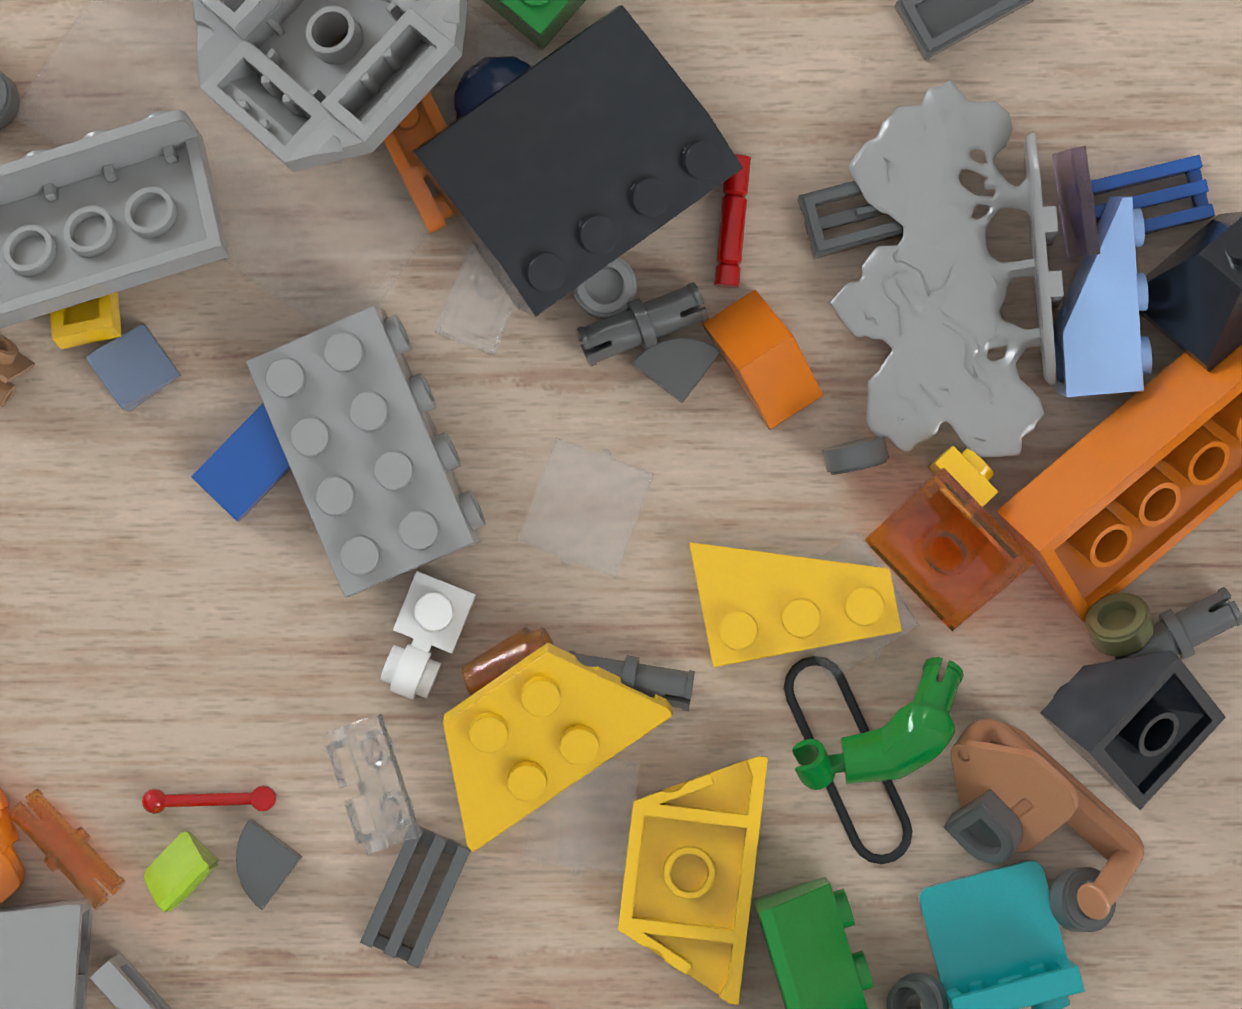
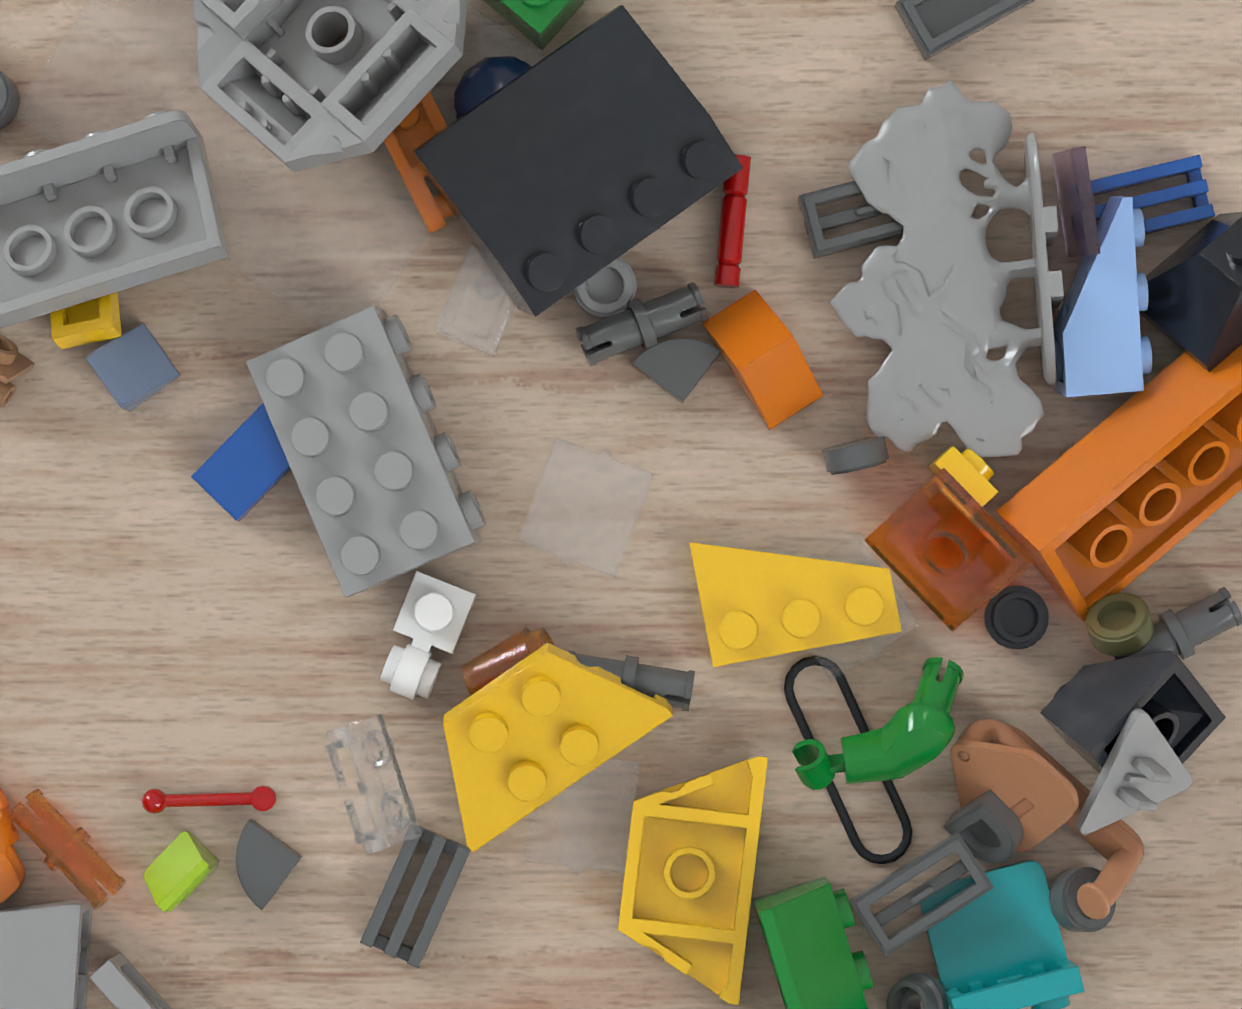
(966, 864): none -> dark grey tile
(1016, 617): none -> black plate
(1134, 777): none -> light grey piece

